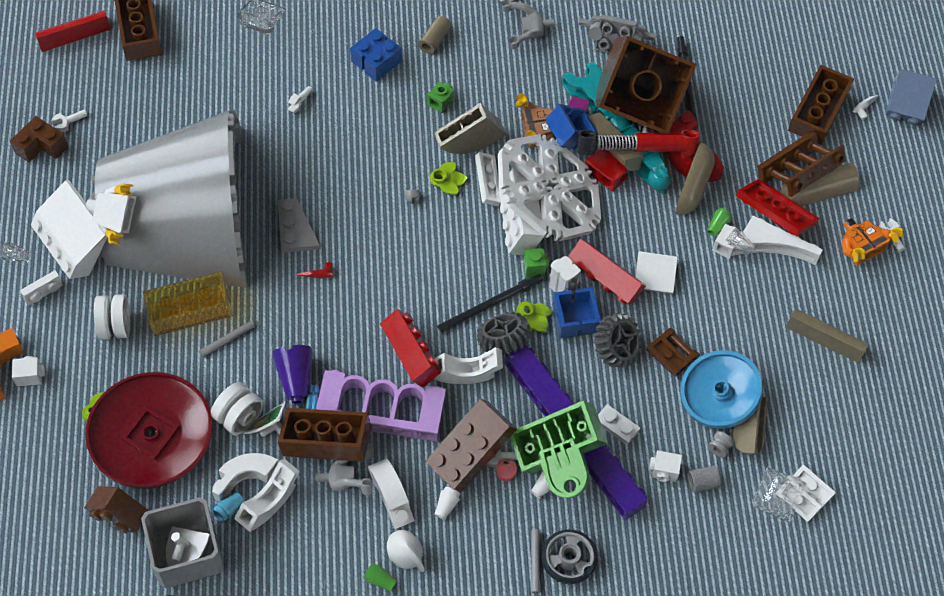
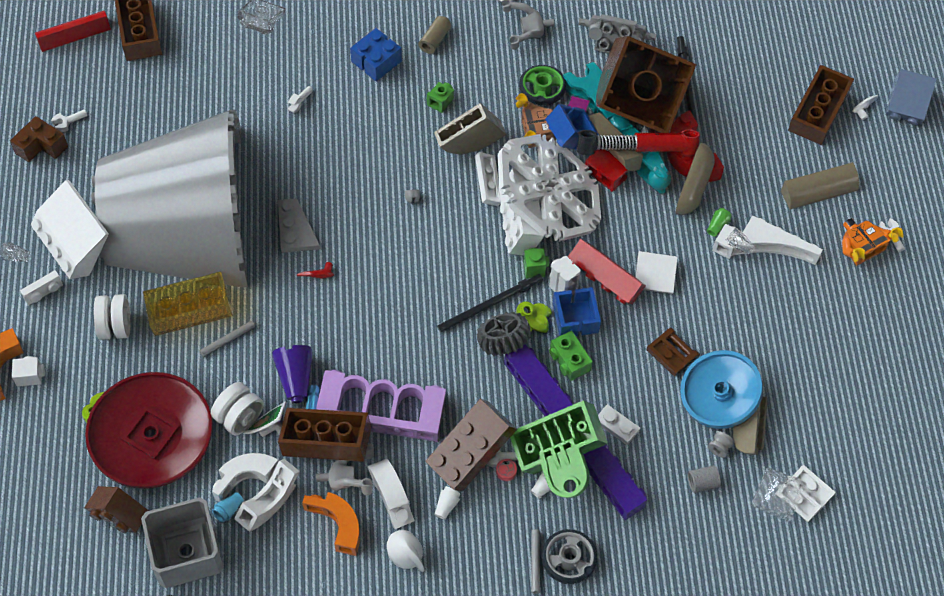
(113, 211): white torso -> none
(185, 545): white shield -> none
(343, 514): none -> orange arch
(380, 577): bright green cone -> none
(410, 347): red brick -> none
(449, 180): lime plate -> none
(469, 370): white arch -> none
(542, 84): none -> bright green wheel
(570, 355): none -> bright green brick
(618, 340): dark grey gear -> none
(665, 466): white brick -> none
(777, 207): red plate -> none
(799, 151): reddish brown fence -> none
(827, 335): dark tan brick -> none

